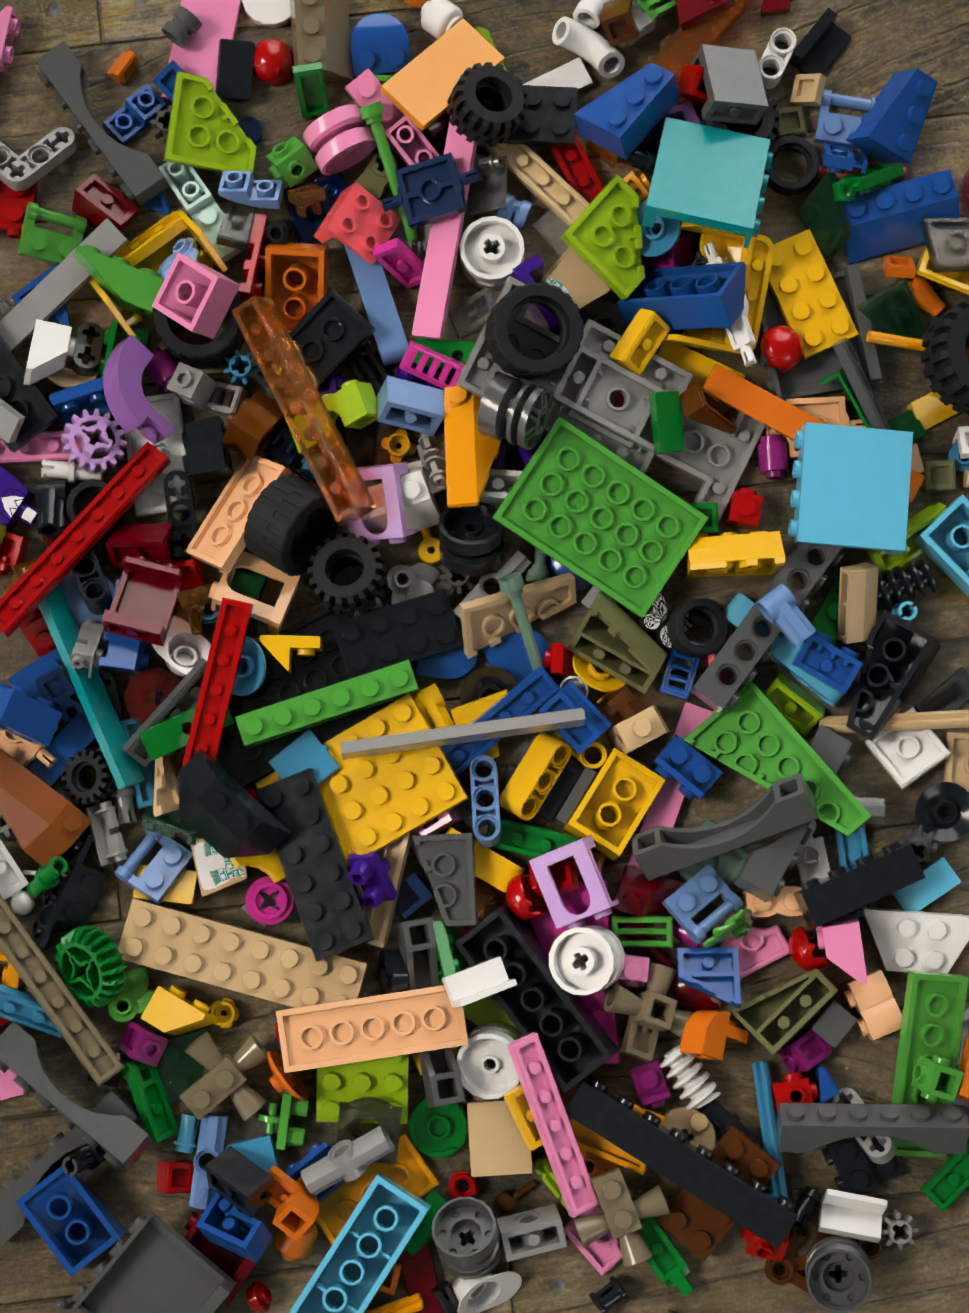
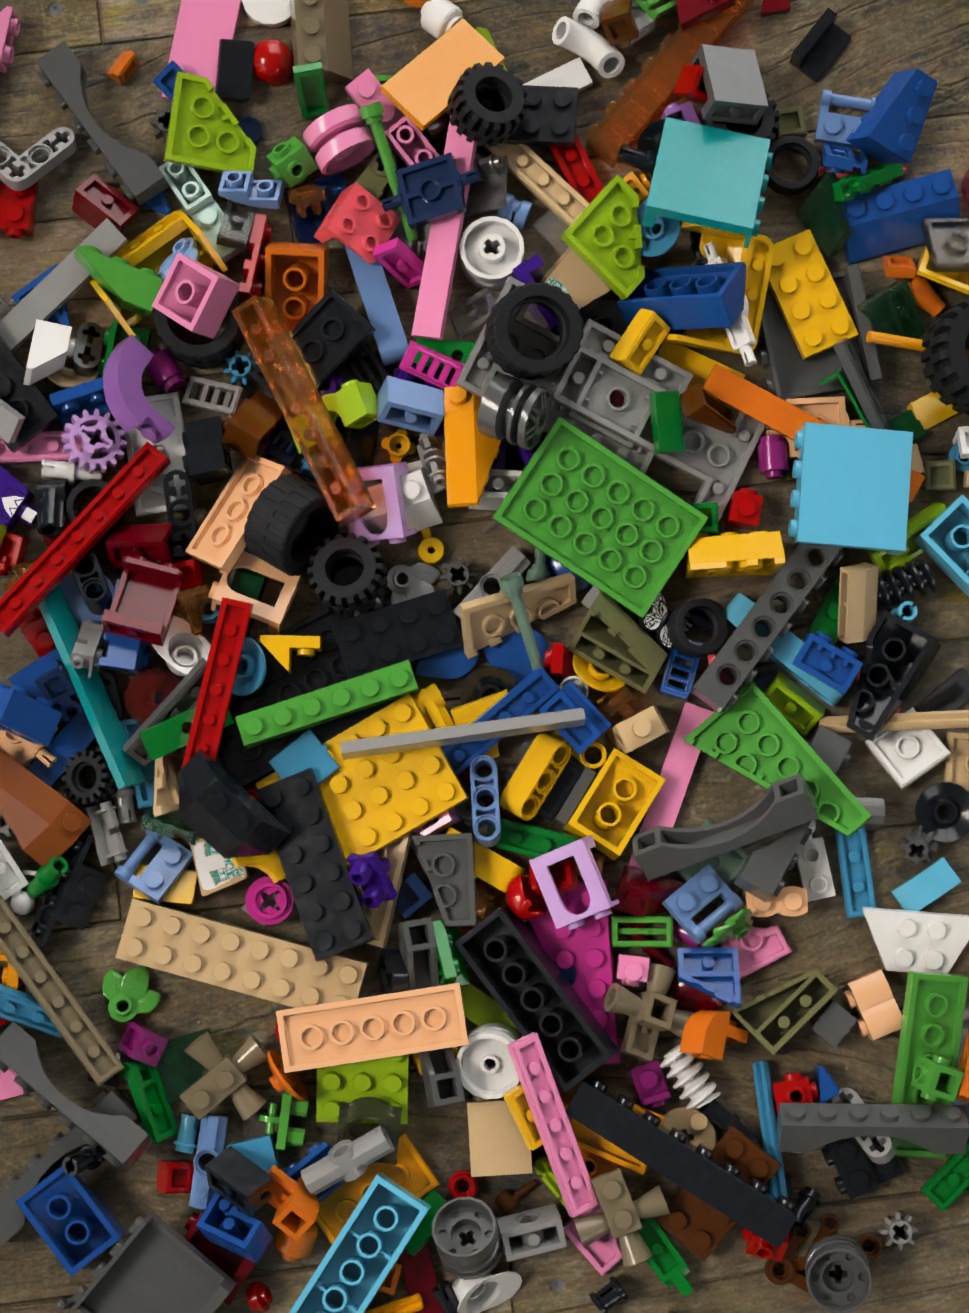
(46, 244): bright green plate -> none
(91, 966): green gear -> none
(134, 116): blue slope -> none
(176, 1014): yellow slope -> none
(183, 25): dark grey wheel -> none
(192, 385): light grey brick -> none
(232, 1012): yellow plate -> none
(280, 230): black pin -> none
(379, 44): blue slope -> none
(438, 1129): green tile -> none
(471, 540): black wheel -> none
(477, 982): white panel -> none
(569, 963): white wheel -> none
(629, 110): blue wedge -> none
(678, 256): magenta panel -> none
(686, 768): blue bracket -> none
(775, 57): white beam -> none
(781, 608): medium blue piece -> none
(782, 347): red hair -> none
(804, 953): red hair -> none
(805, 1052): magenta bracket -> none
(808, 89): tan plate -> none
(844, 945): bright pink slope -> none
(851, 1215): white panel -> none
(858, 884): black wedge -> none

